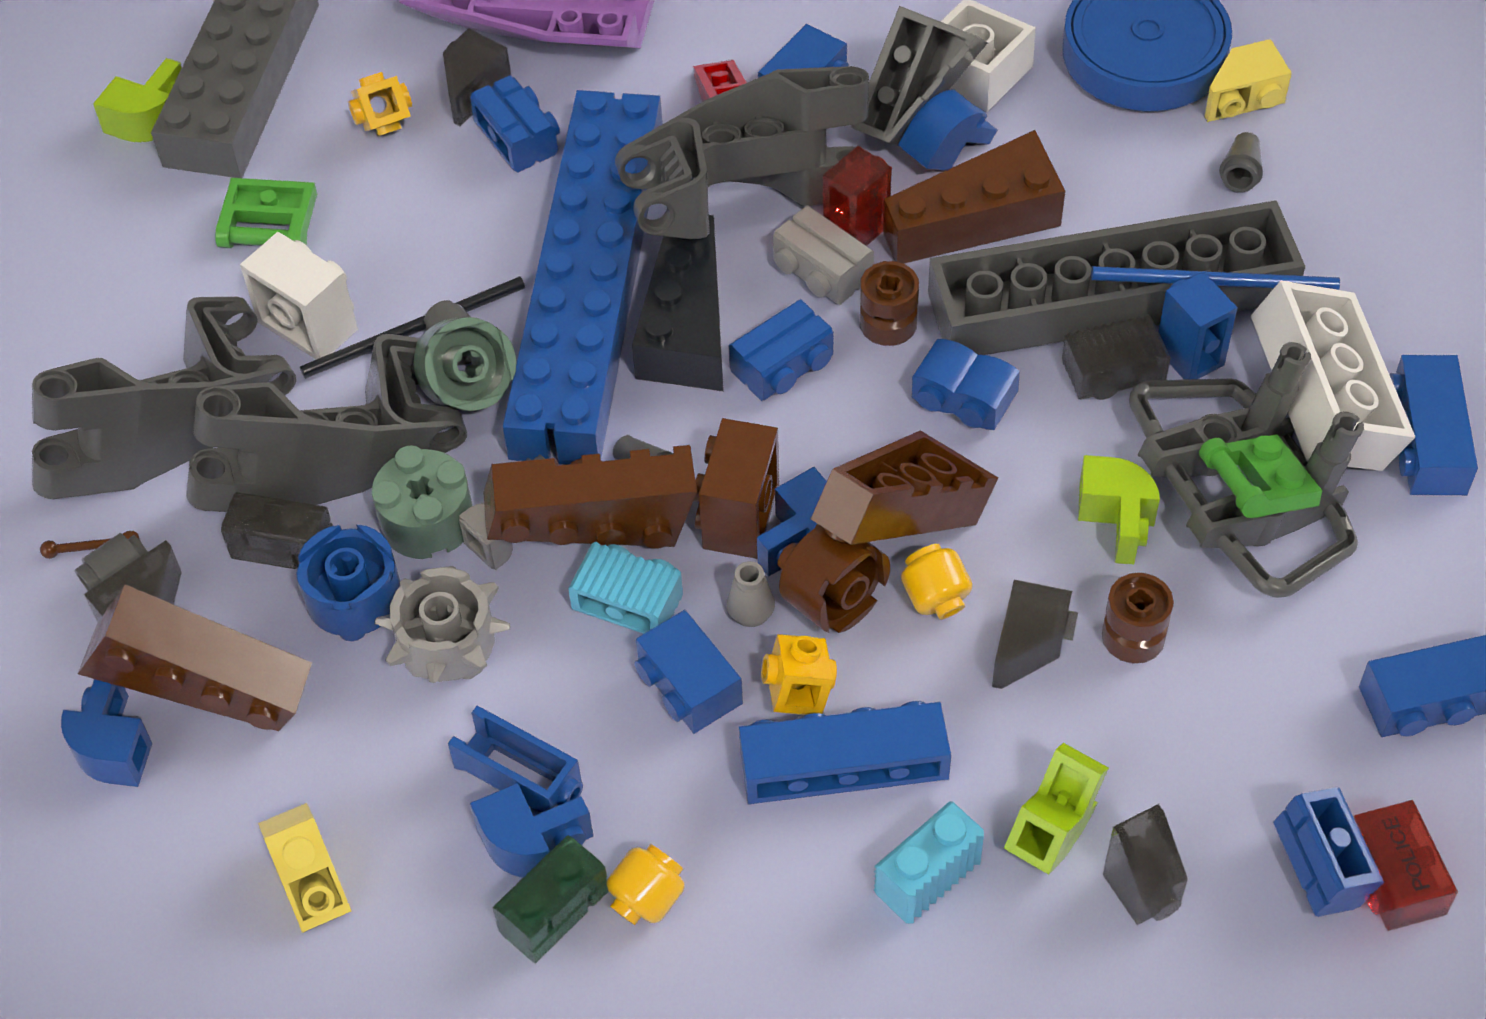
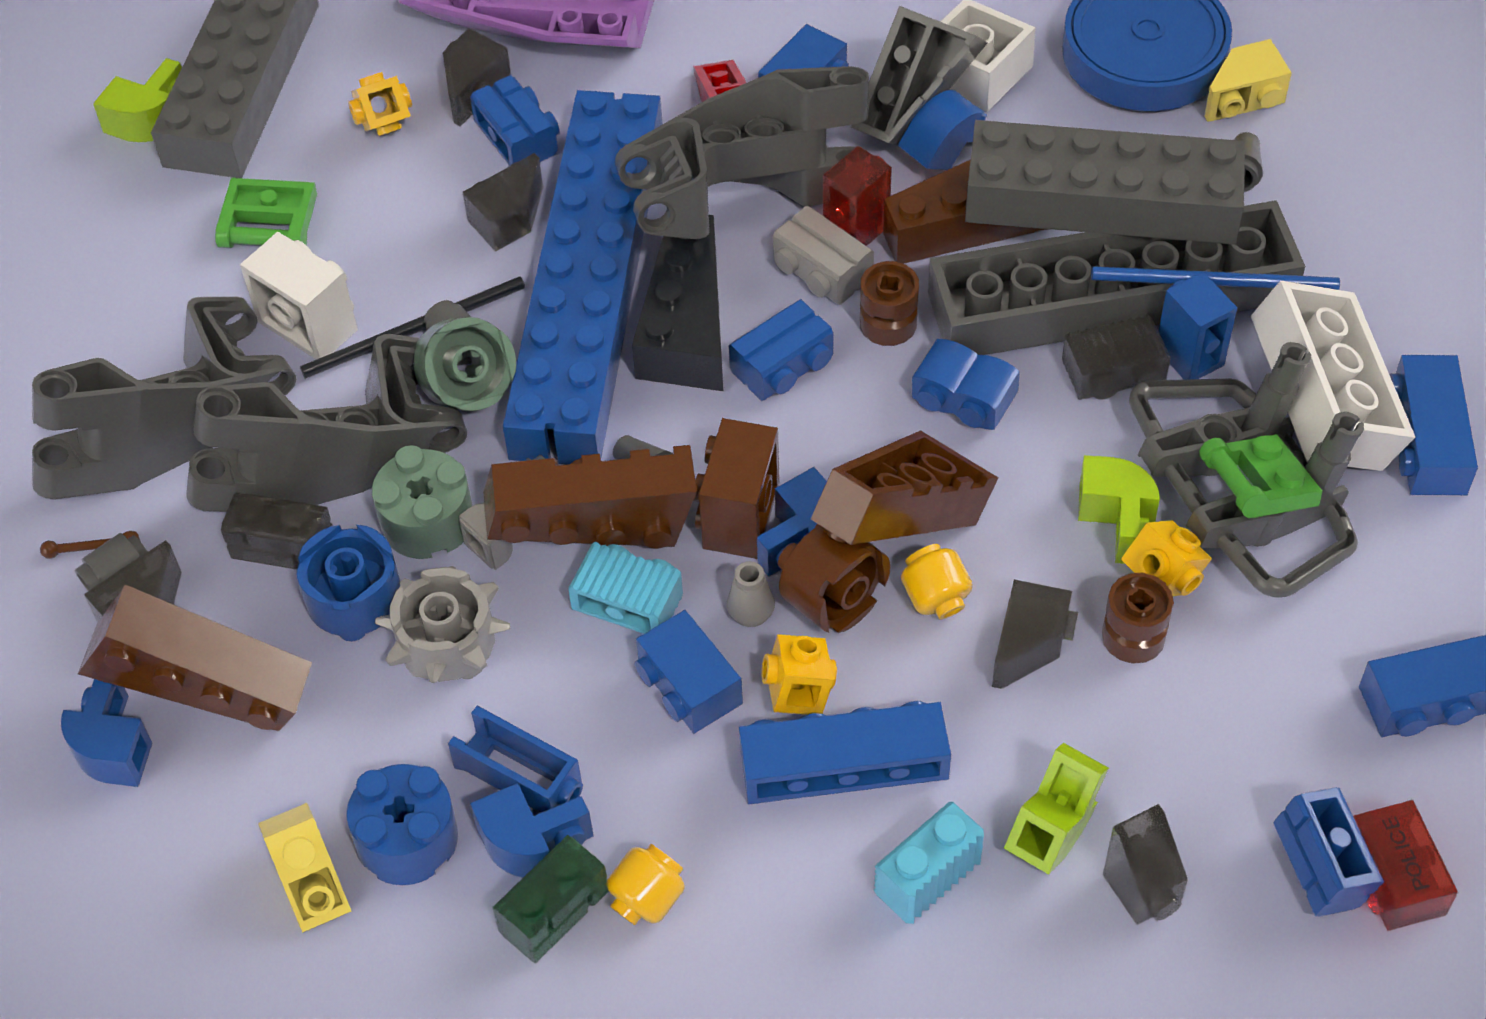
(402, 823): none -> blue brick
(505, 203): none -> clear smoke slope
(1106, 182): none -> dark grey brick
(1170, 555): none -> yellow brick

